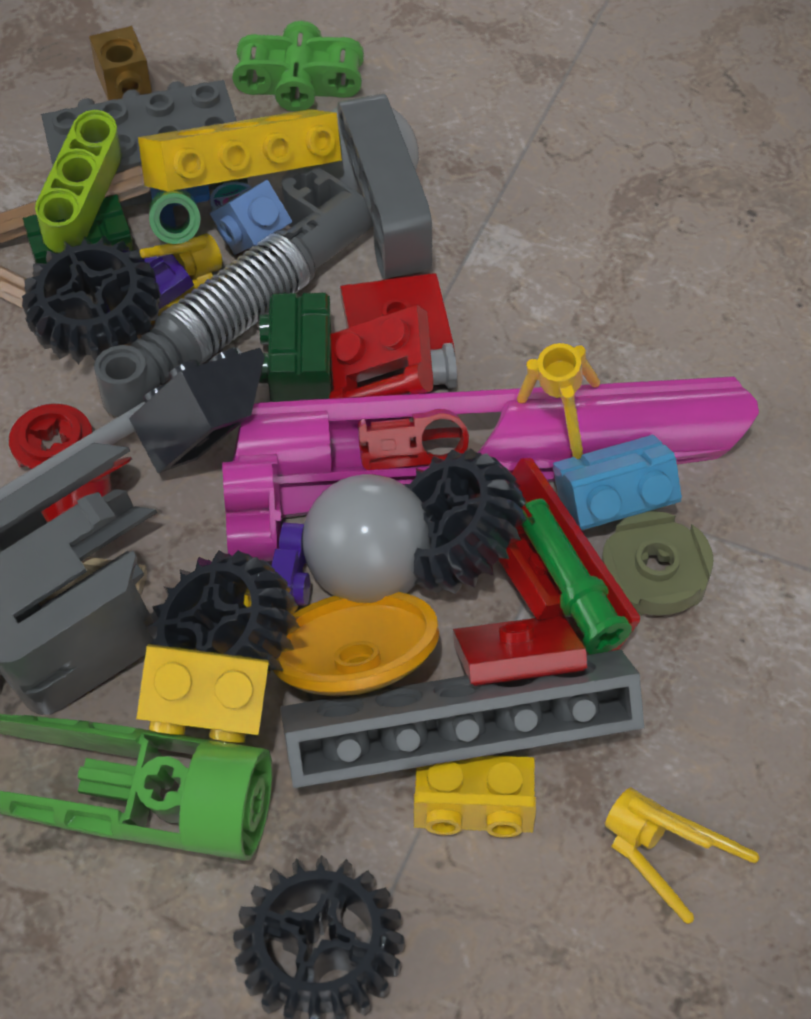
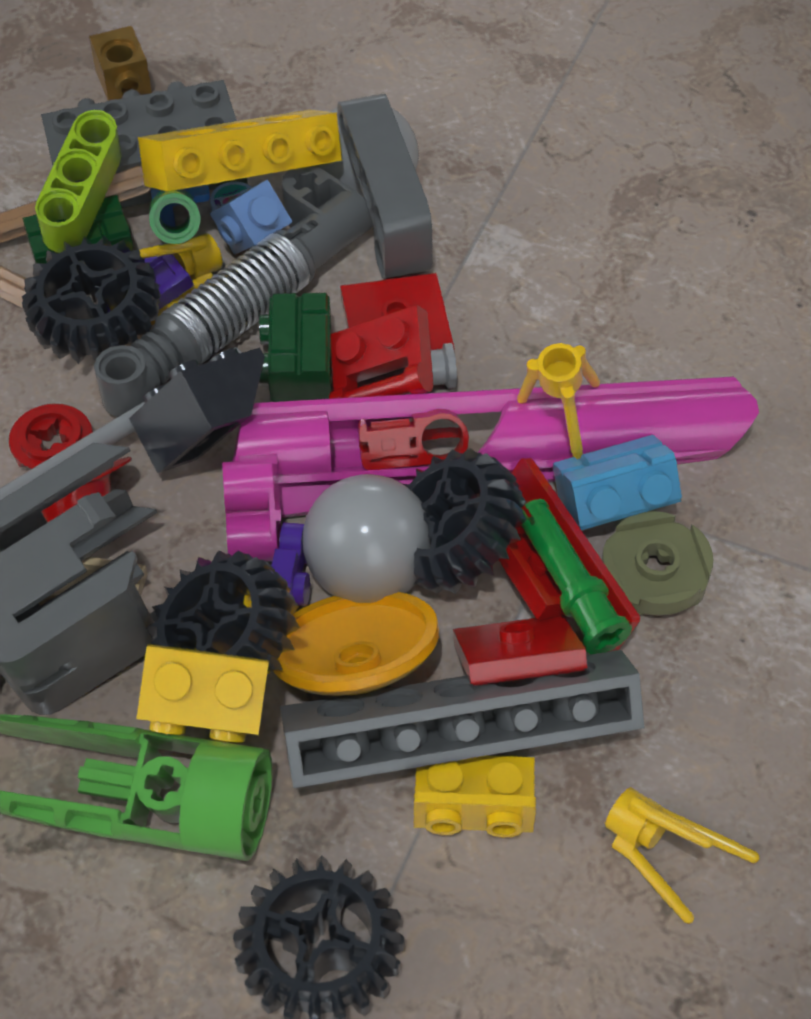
(285, 65): bright green axle -> none

